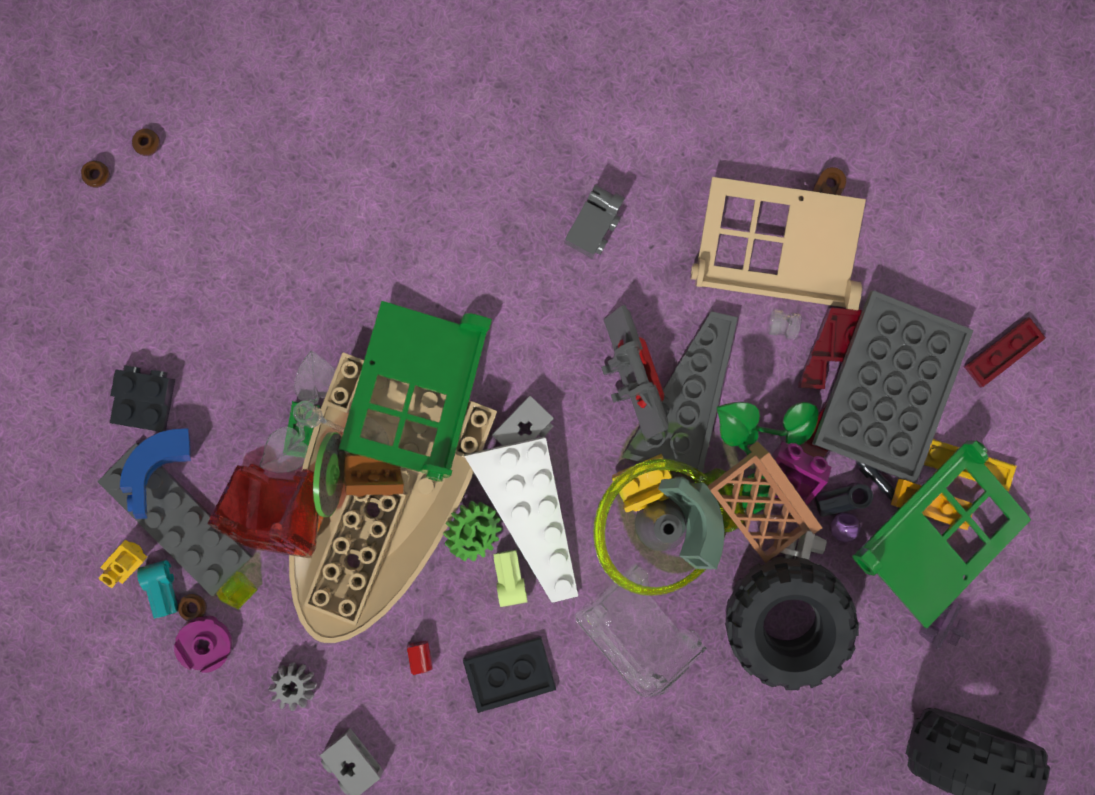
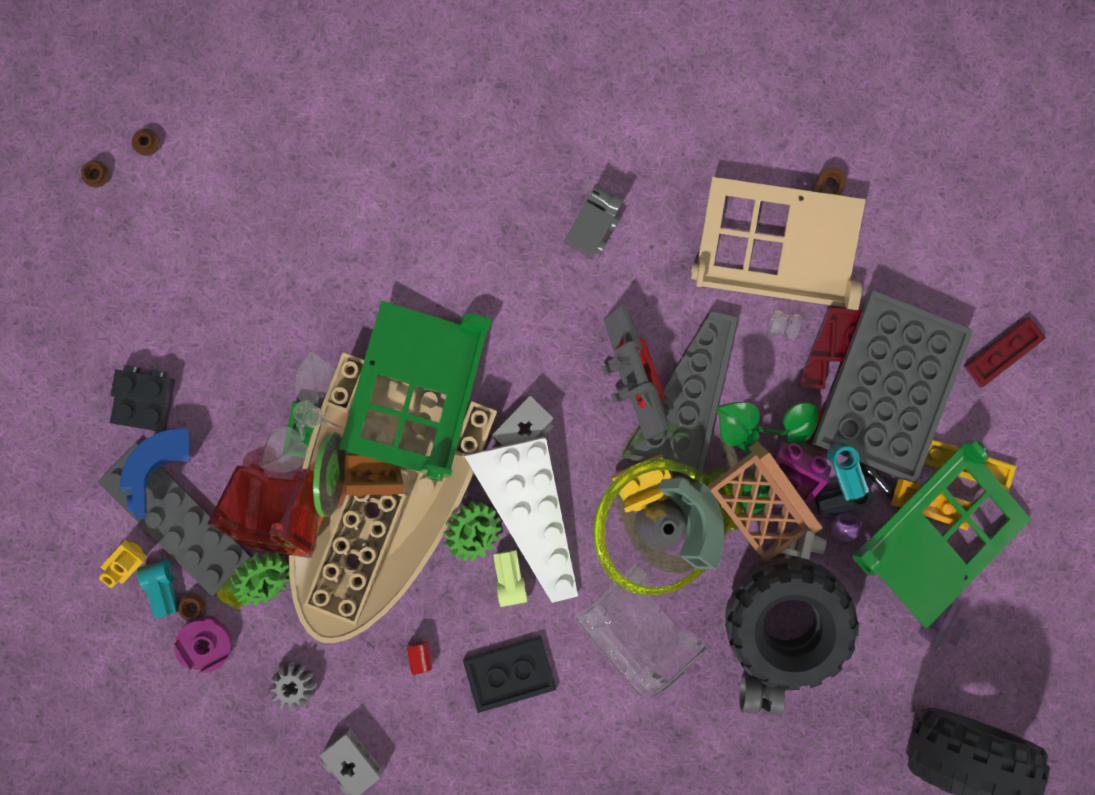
(260, 579): none -> bright green gear
(758, 696): none -> flat silver wheel
(848, 472): none -> teal piece

